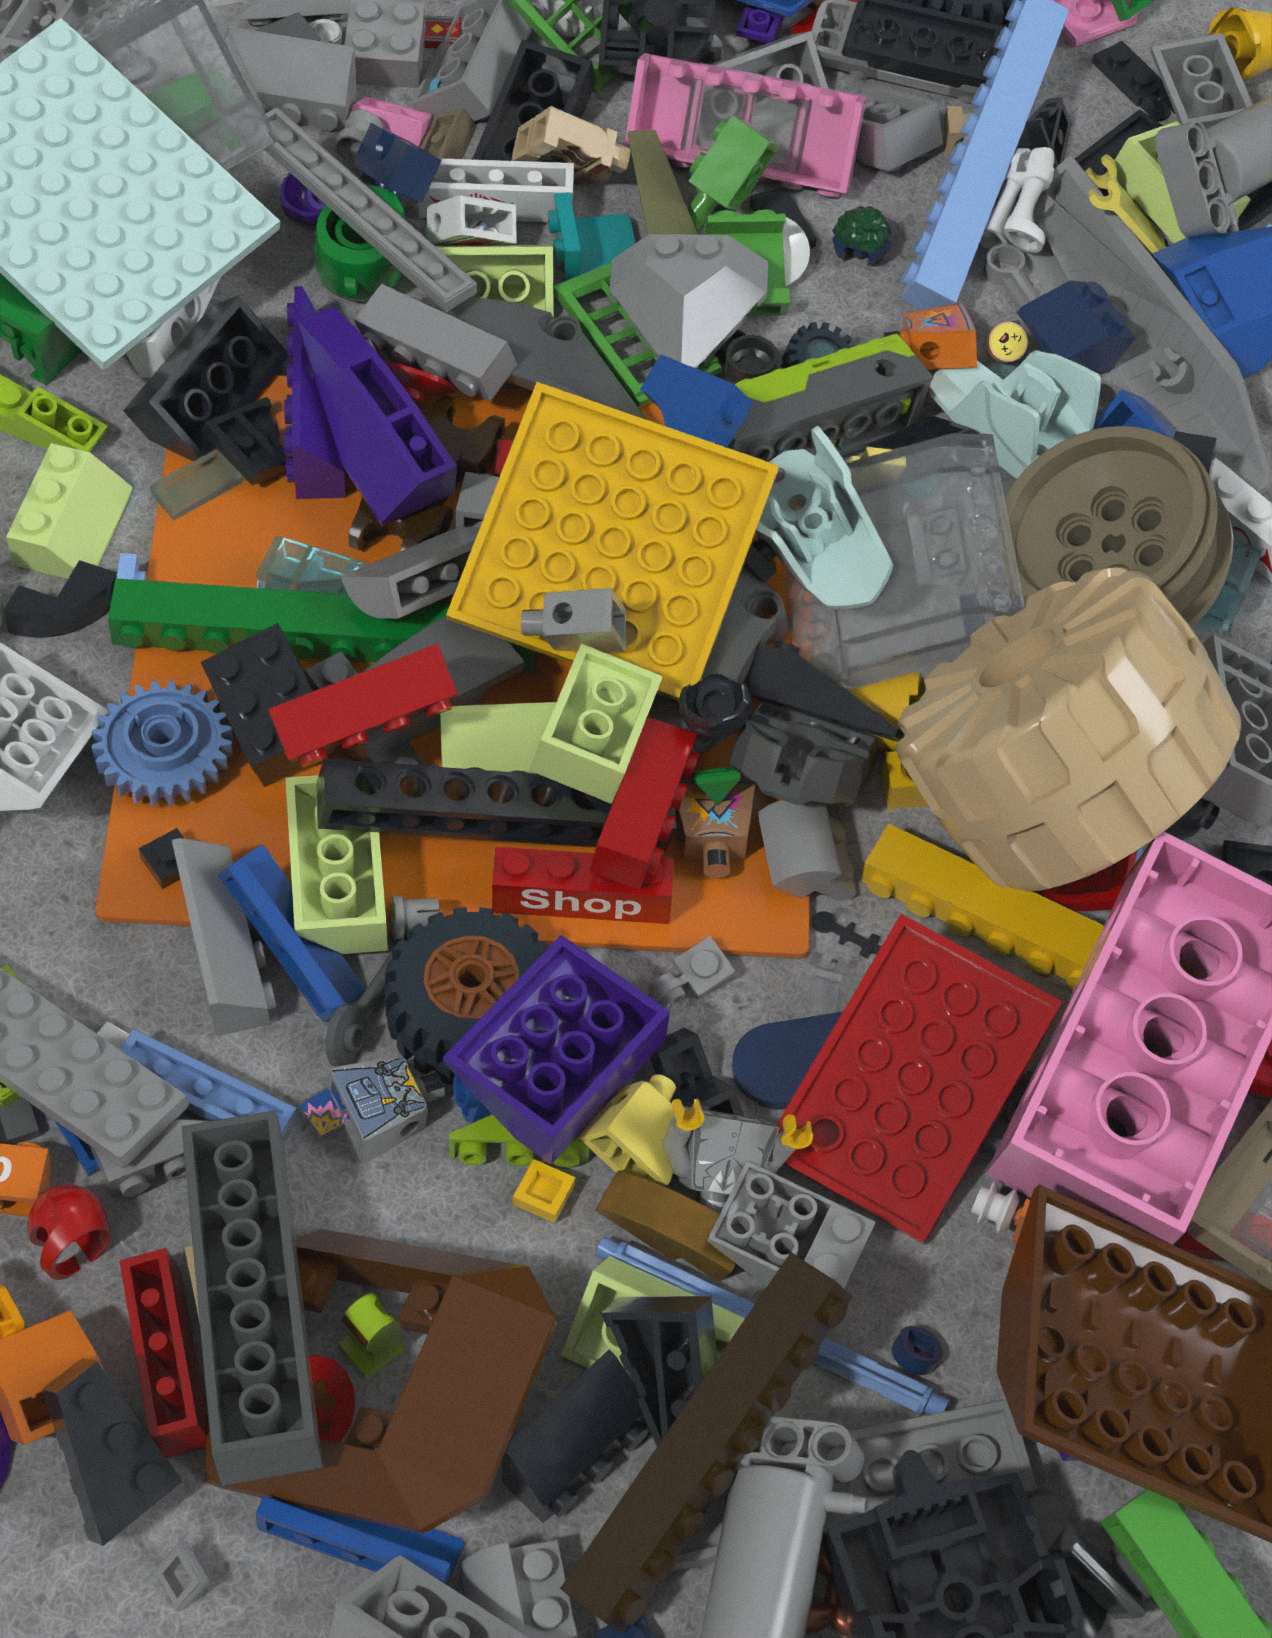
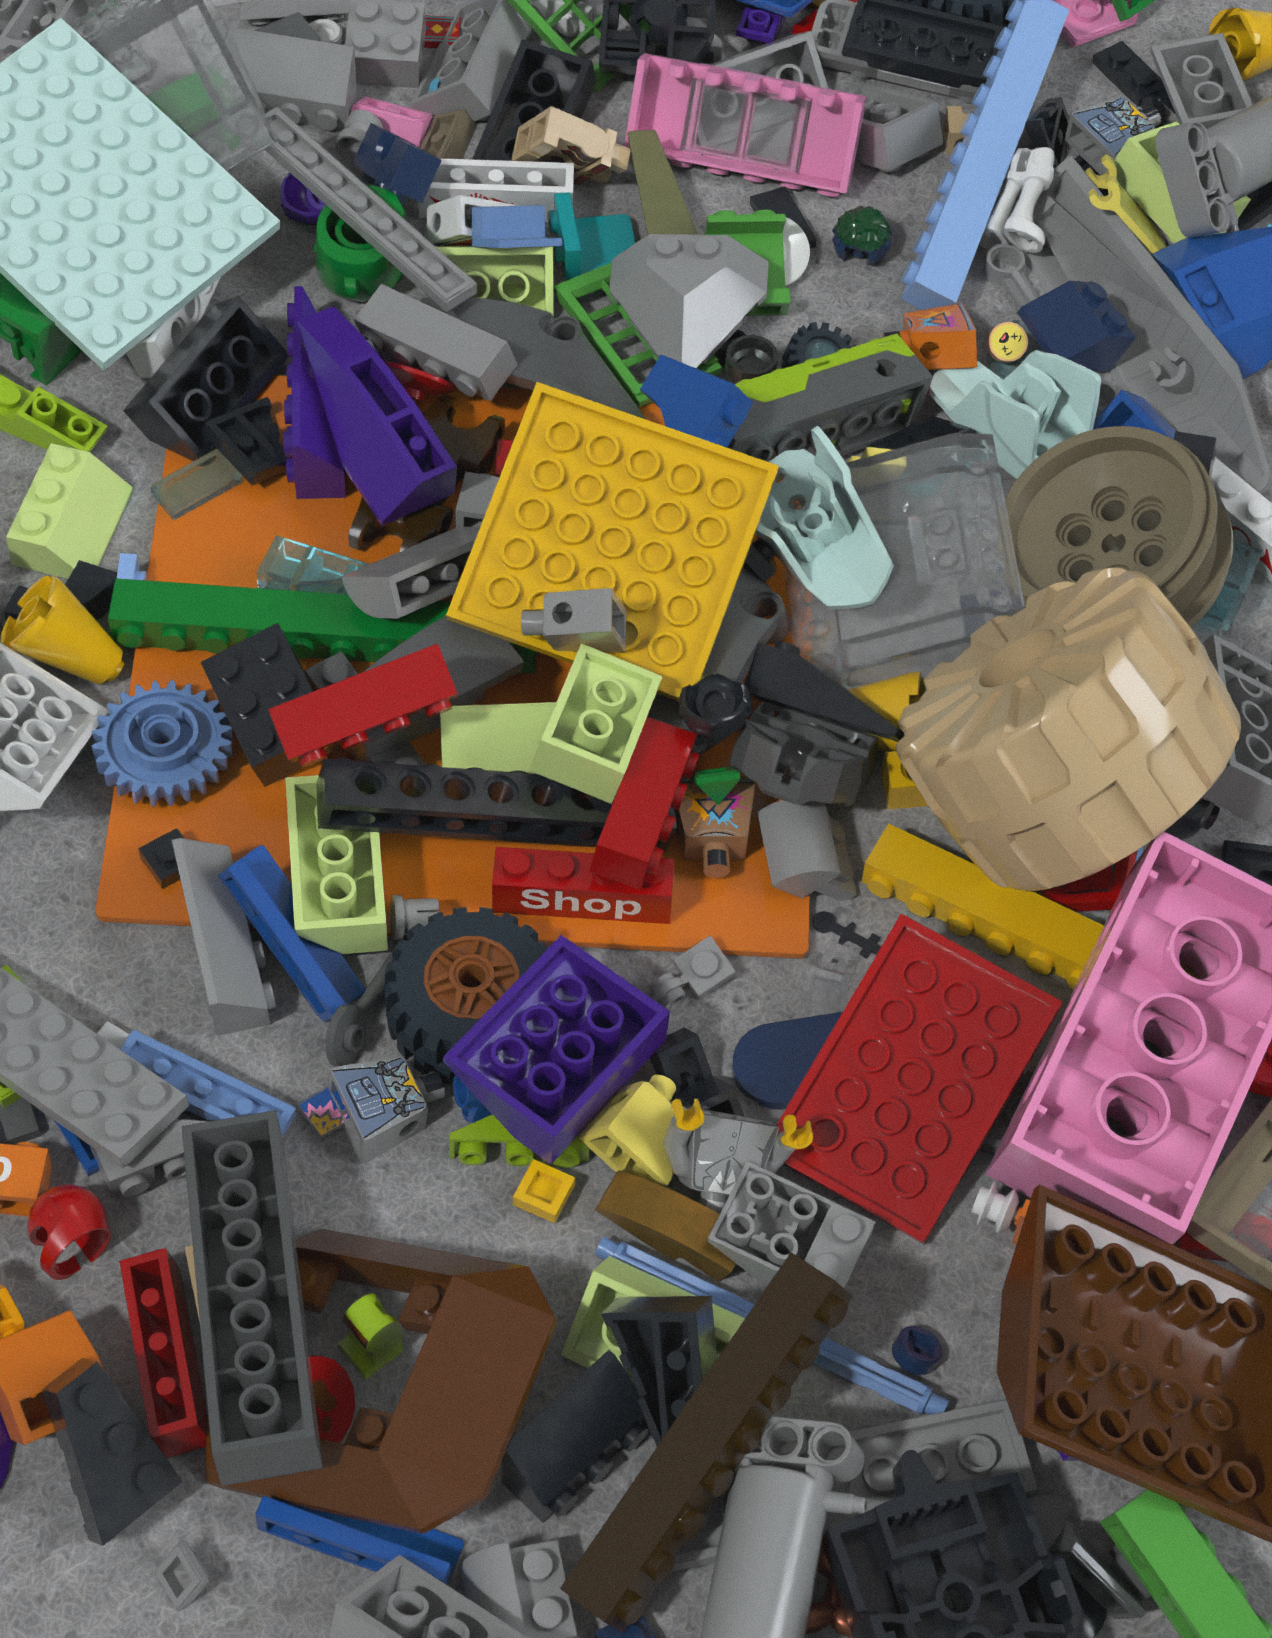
(62, 633): none -> yellow cone
(510, 227): none -> medium blue panel
(729, 168): bright green brick -> none
(1106, 127): none -> torso

